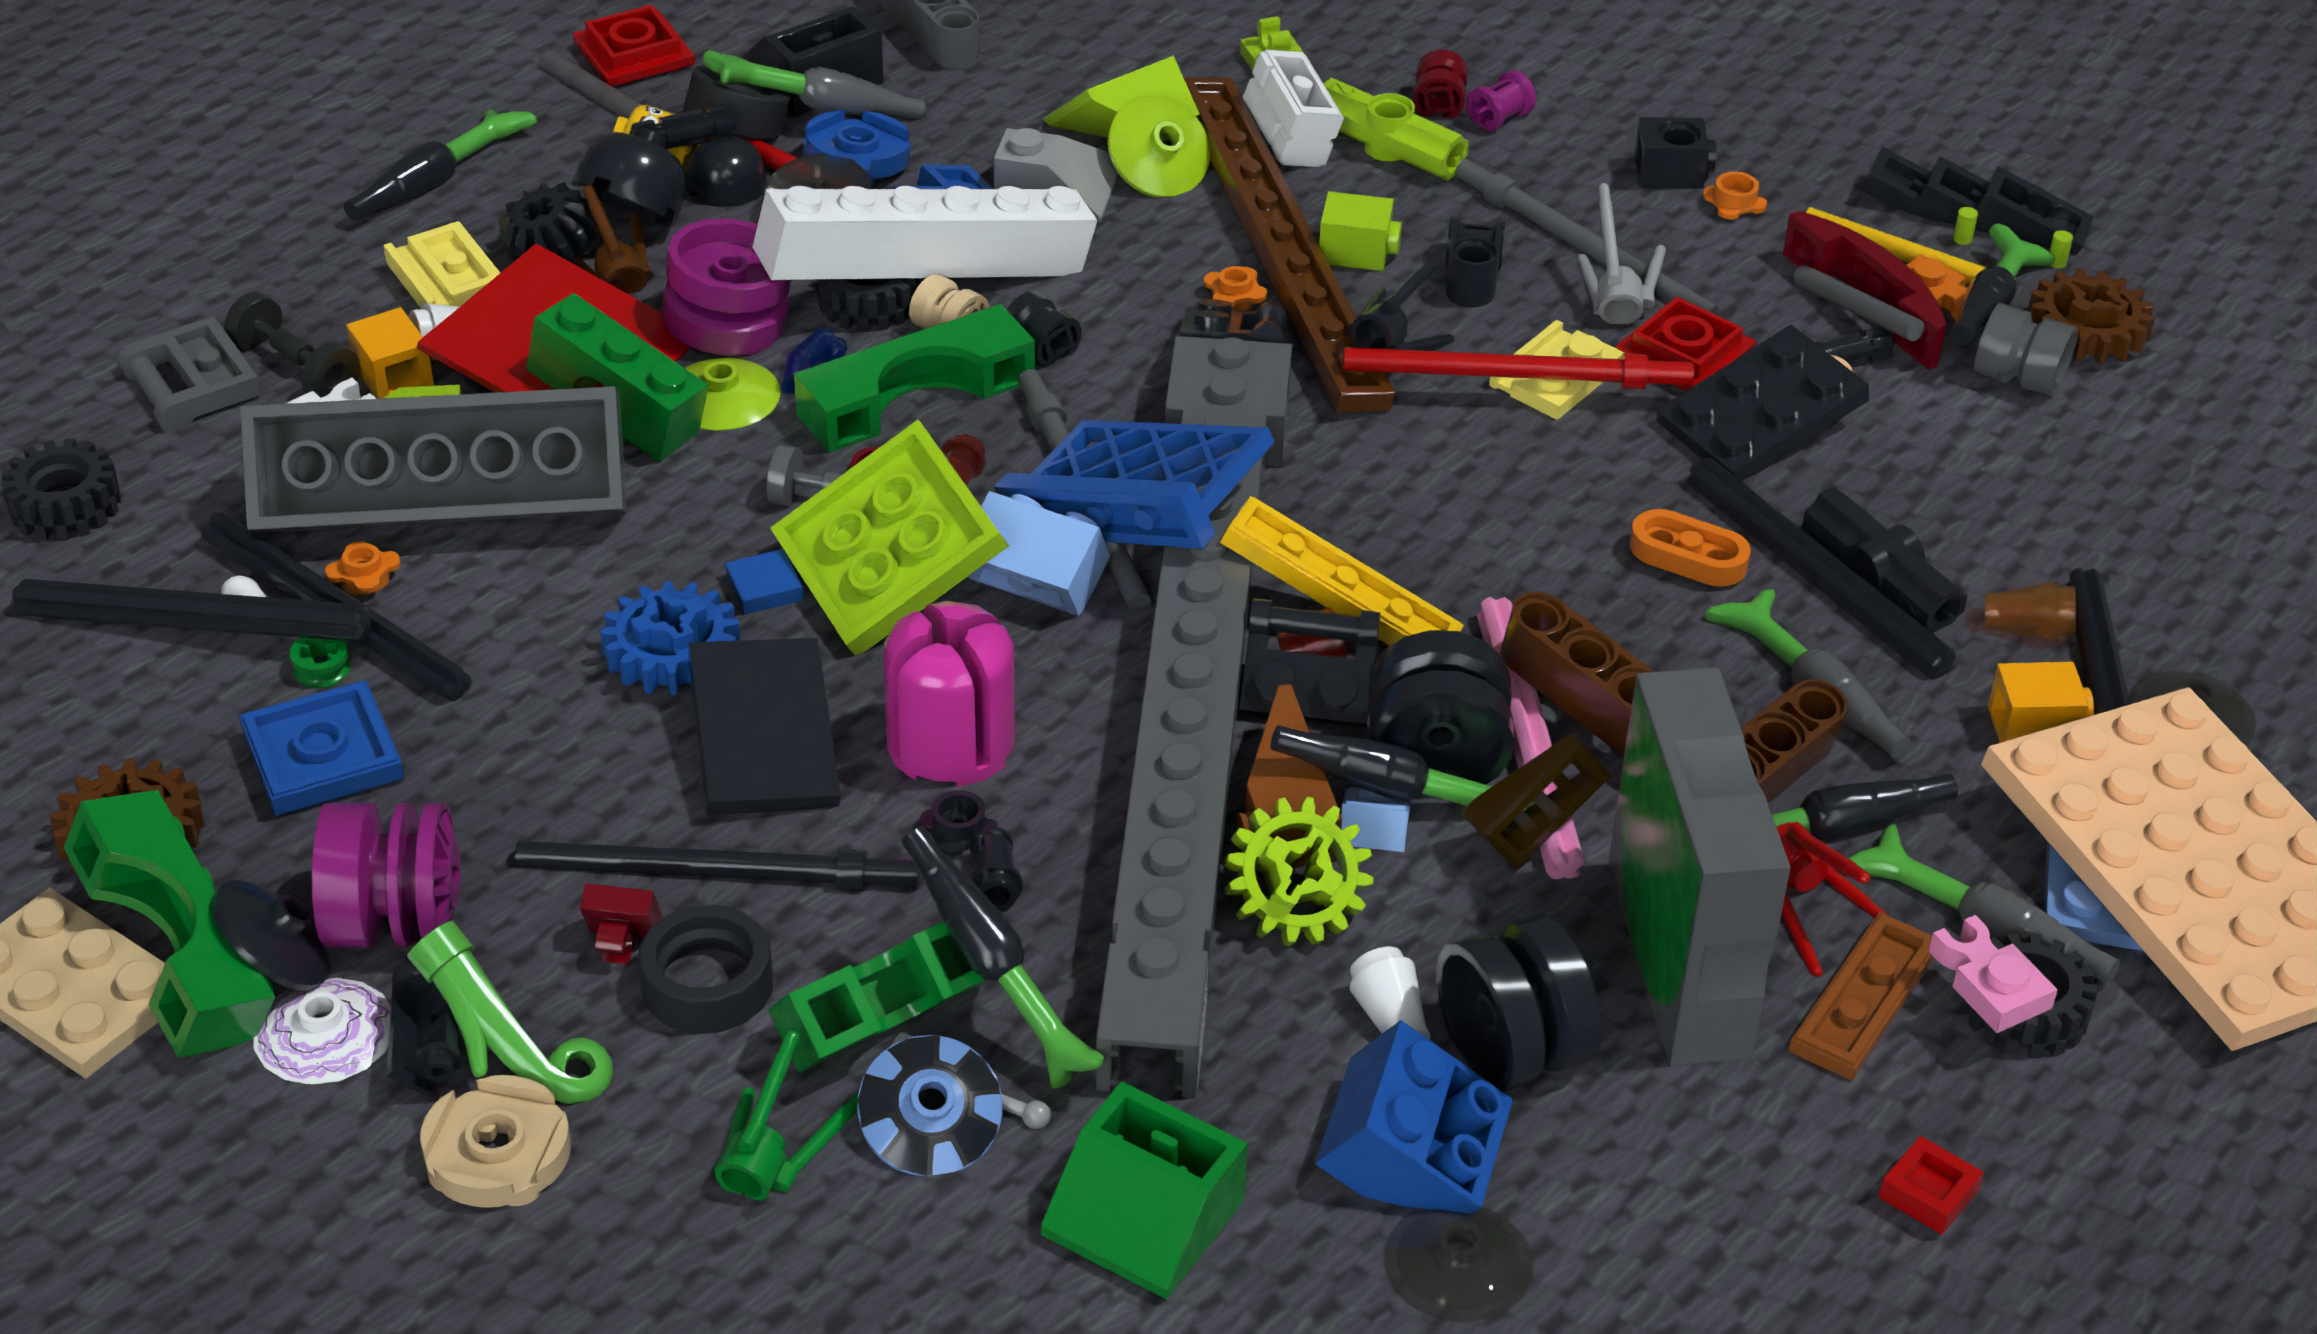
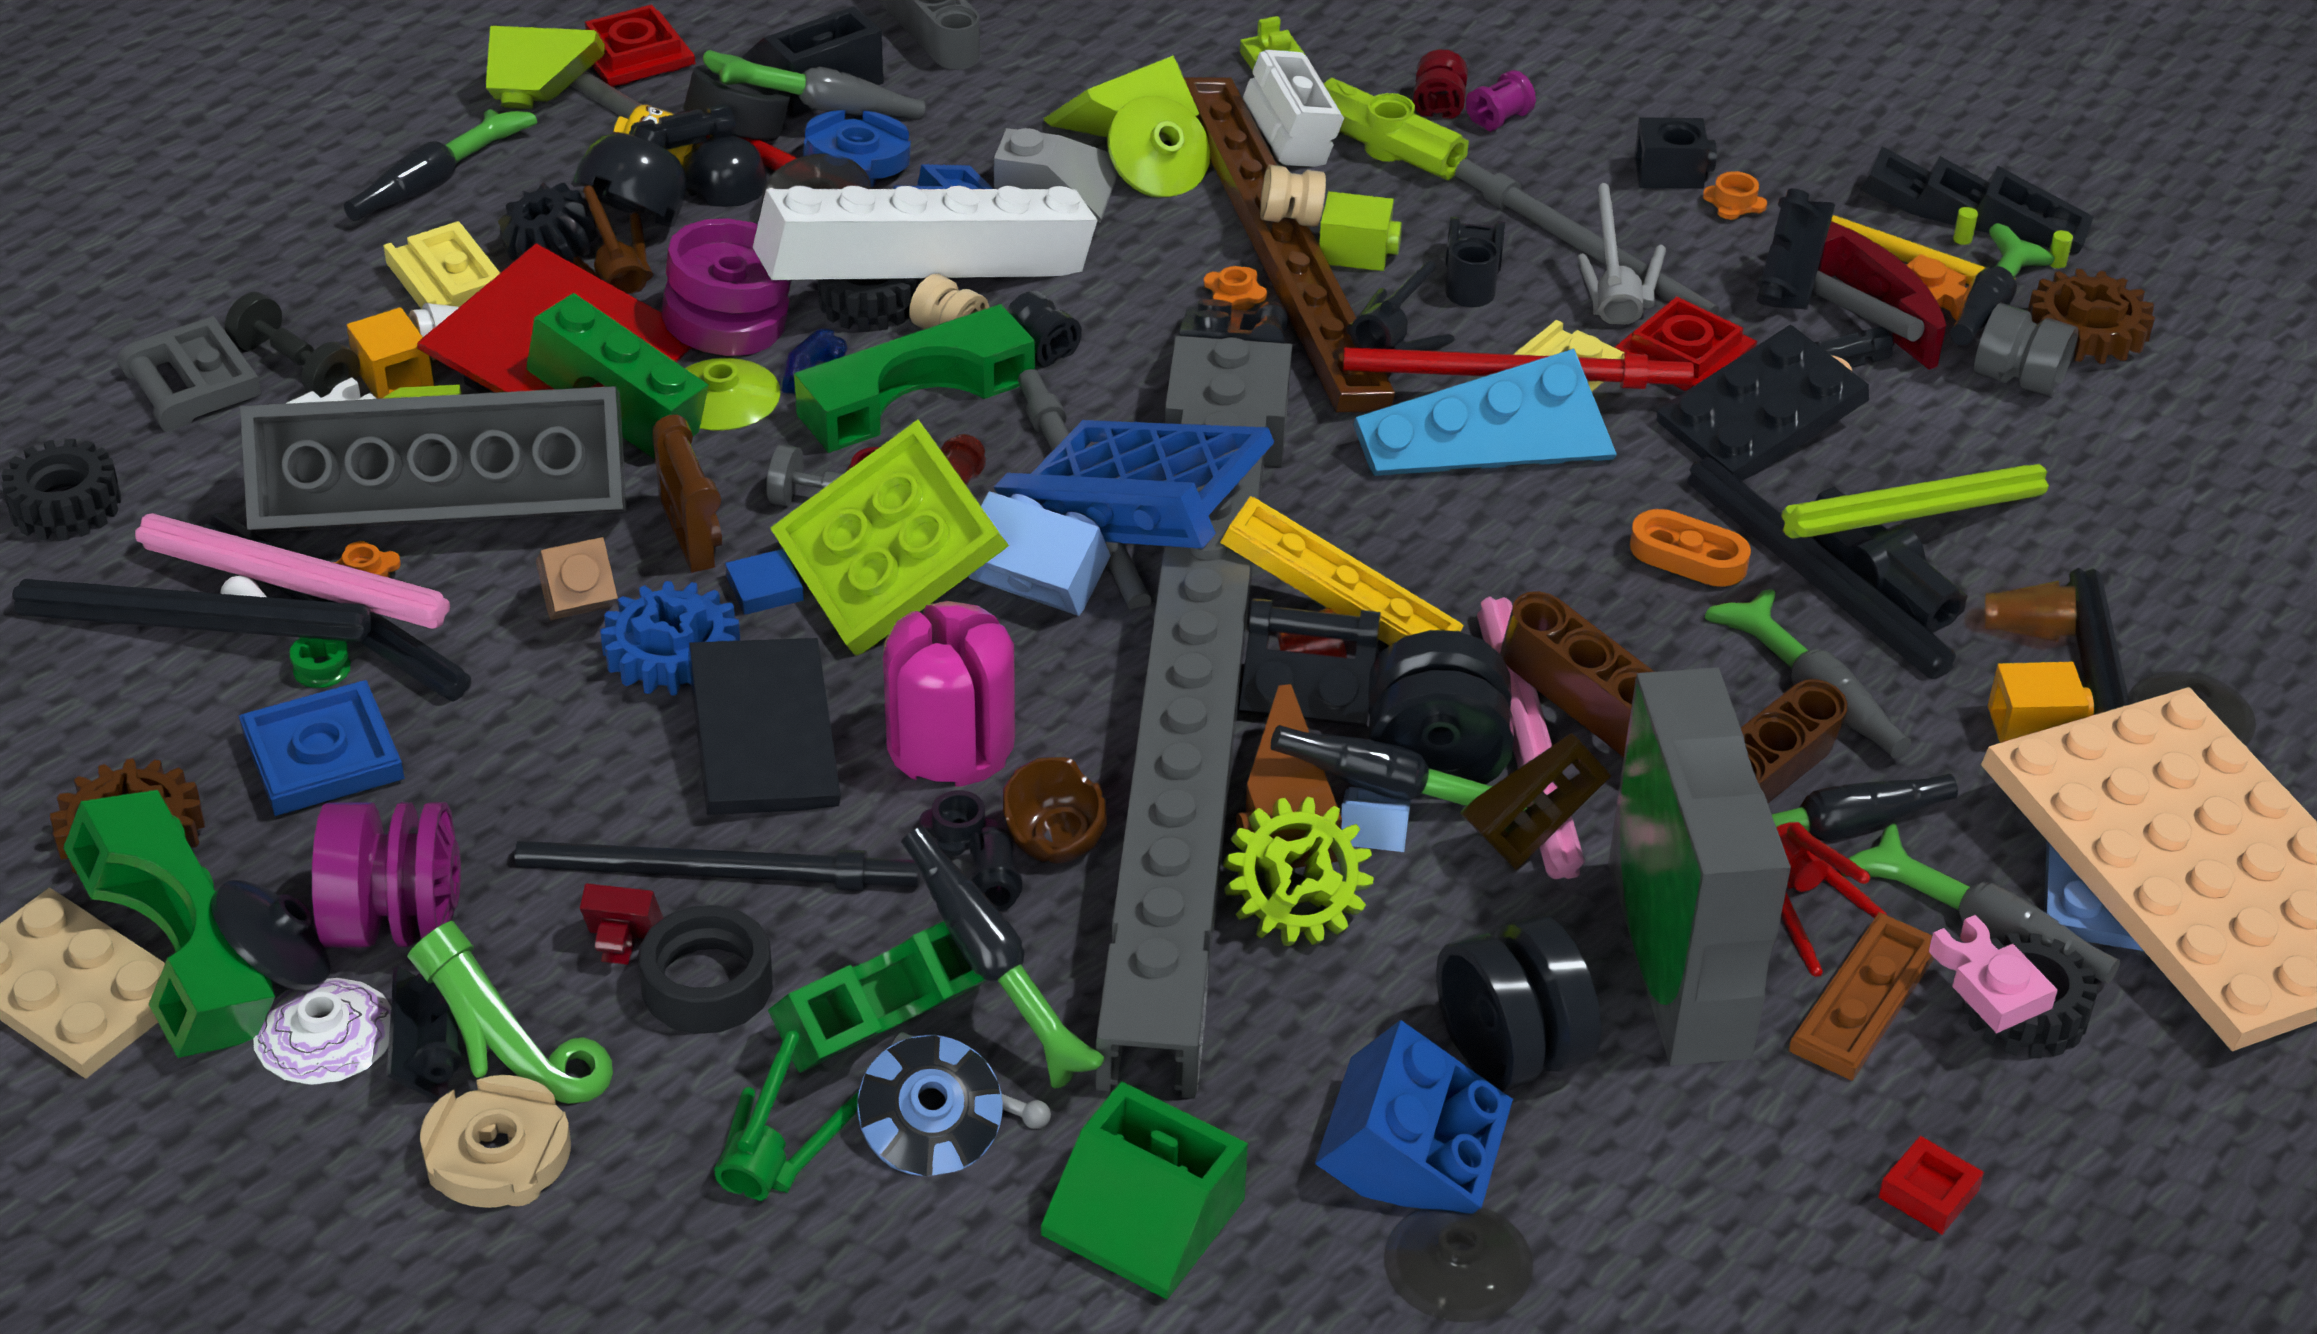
(293, 570): none -> bright pink axle
(537, 62): none -> lime slope
(576, 578): none -> medium nougat brick
(686, 493): none -> reddish brown plate
(1055, 798): none -> reddish brown hair
(1292, 195): none -> tan wheel
(1388, 989): white cone -> none
(1503, 419): none -> dark azure wing
(1795, 251): none -> black hinge
(1913, 501): none -> lime axle

